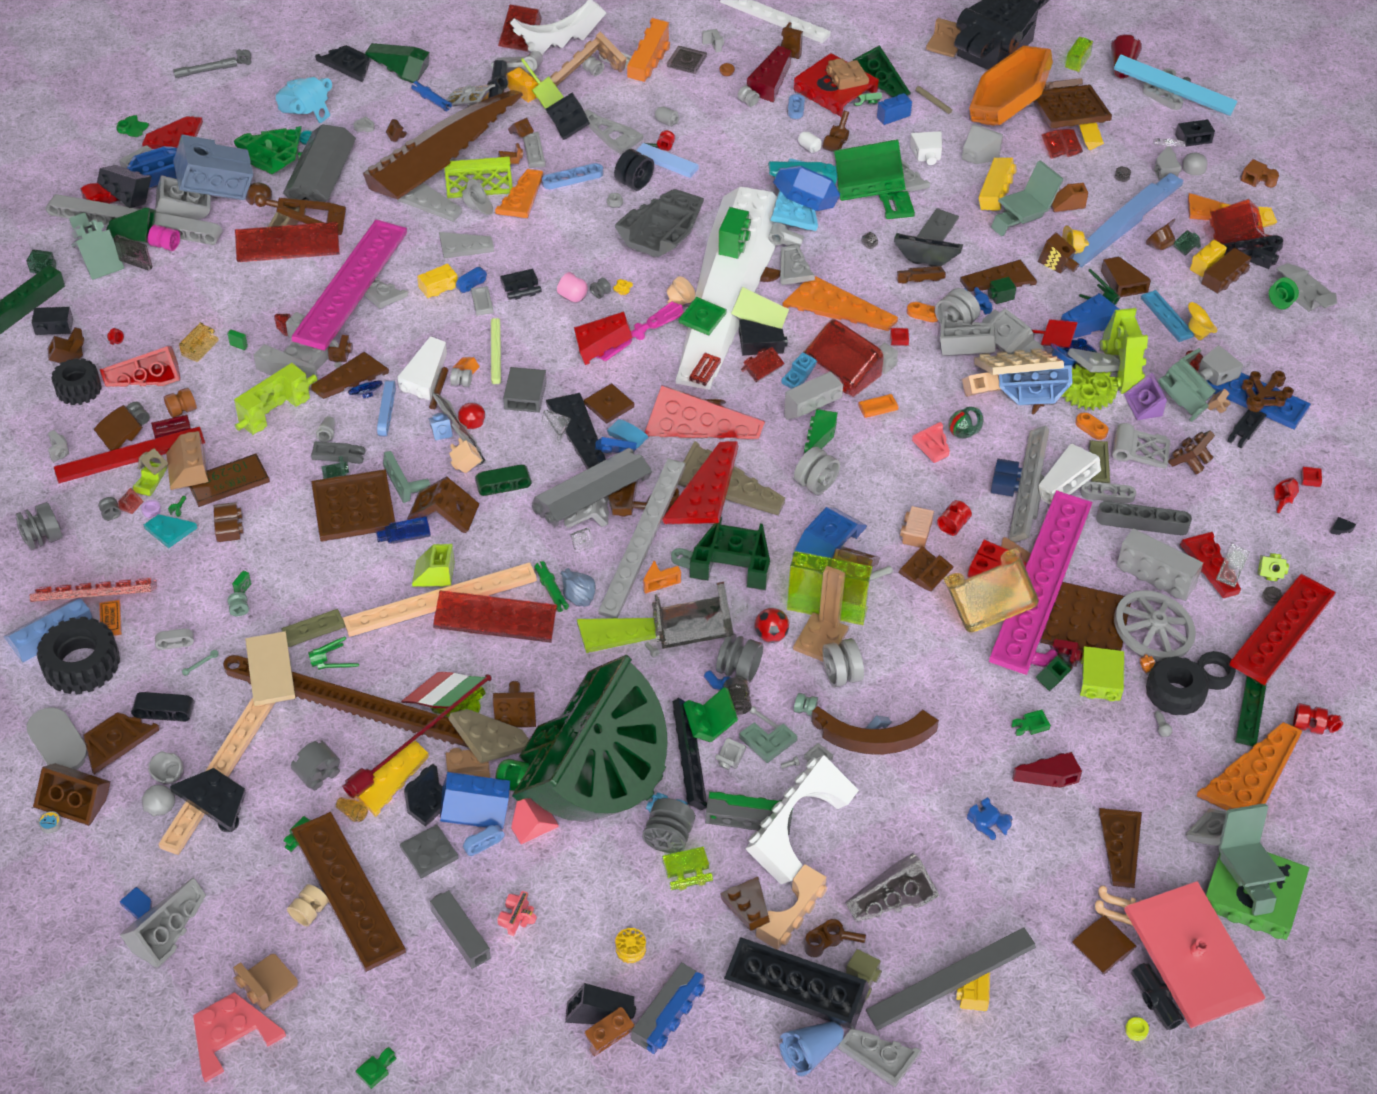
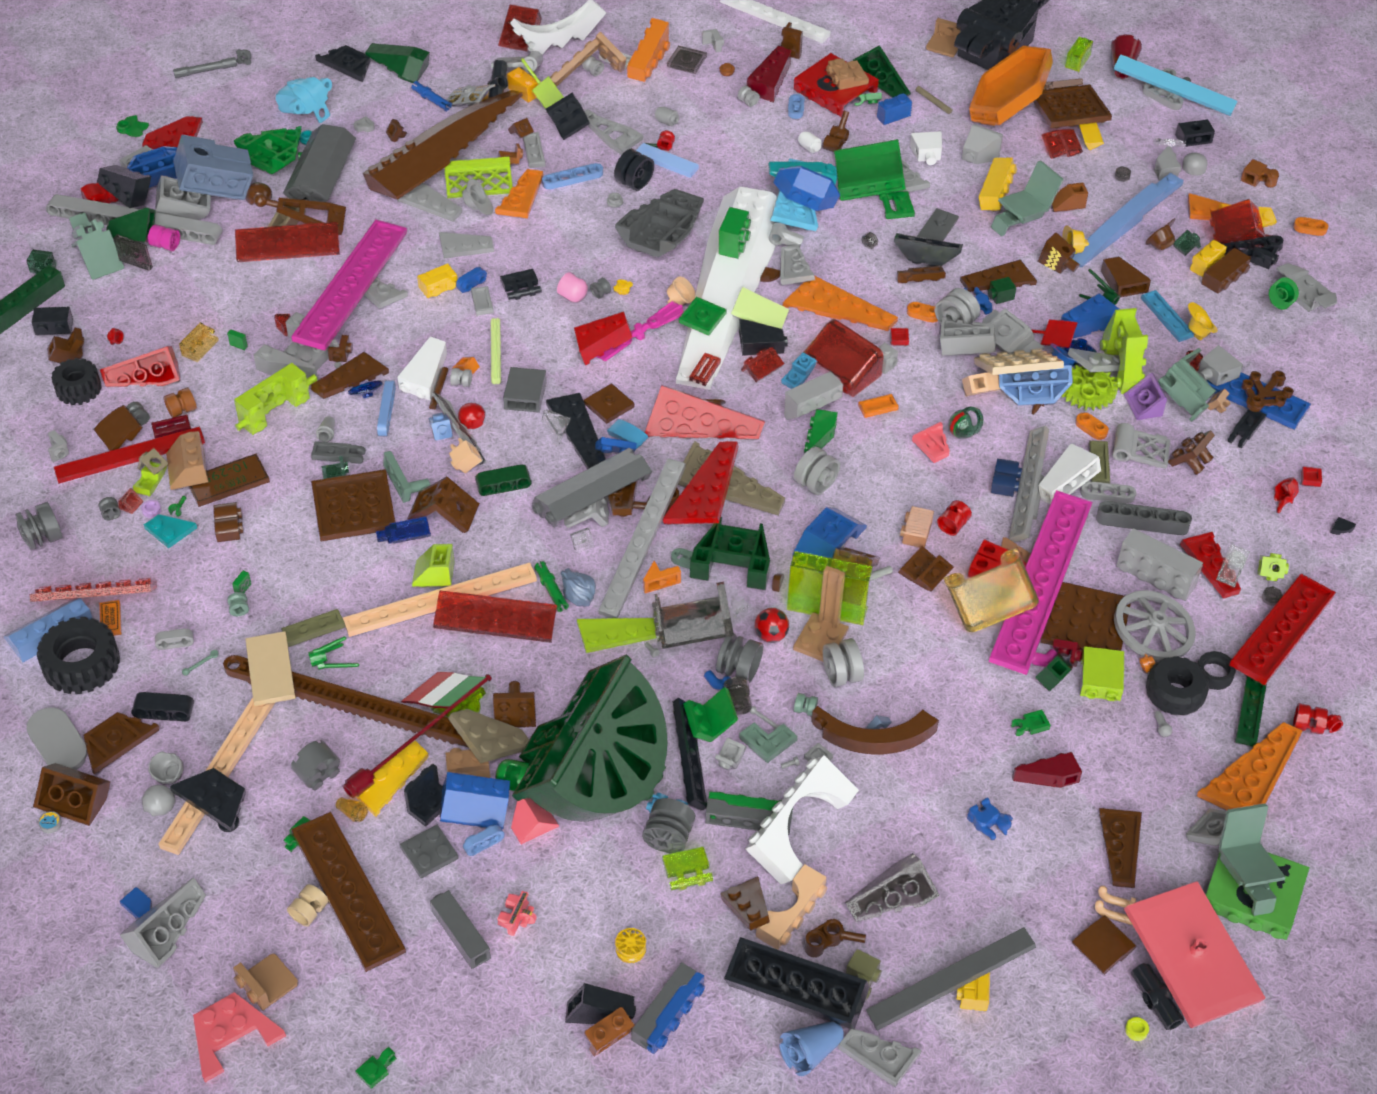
(777, 582): none -> reddish brown tile
(1310, 226): none -> orange plate

